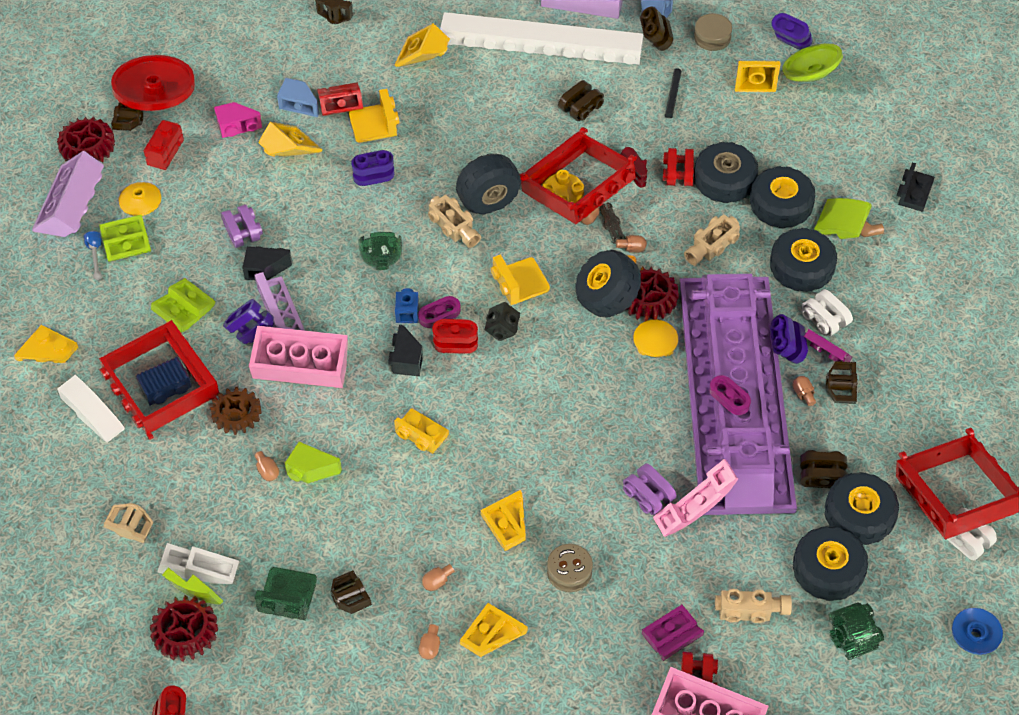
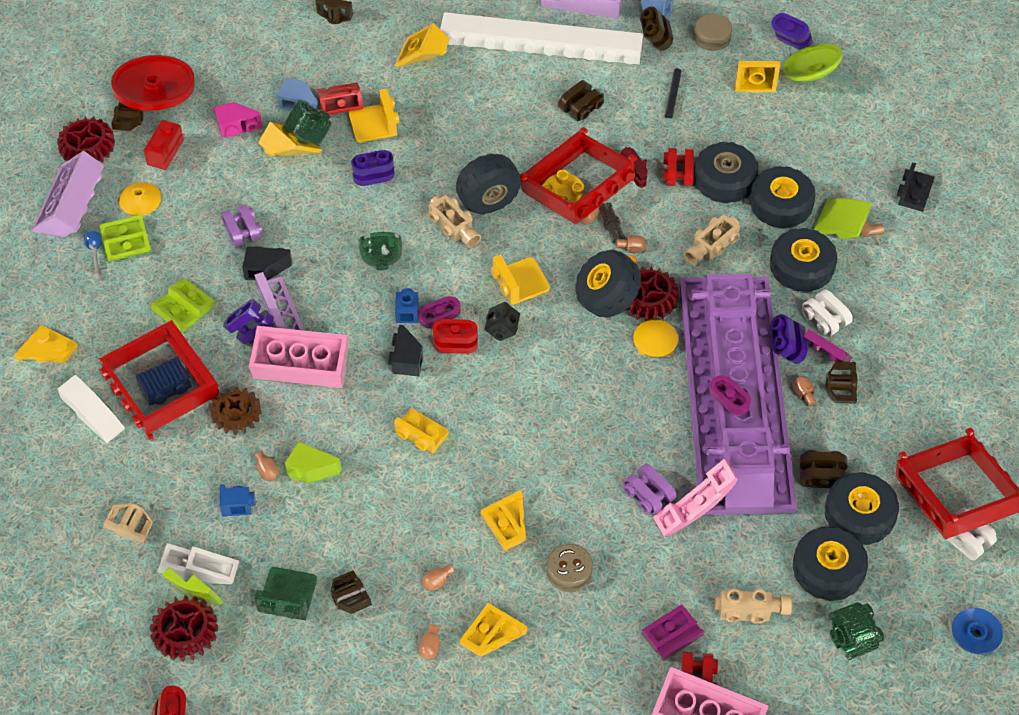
(236, 500): none -> blue brick
(308, 123): none -> clear green brick

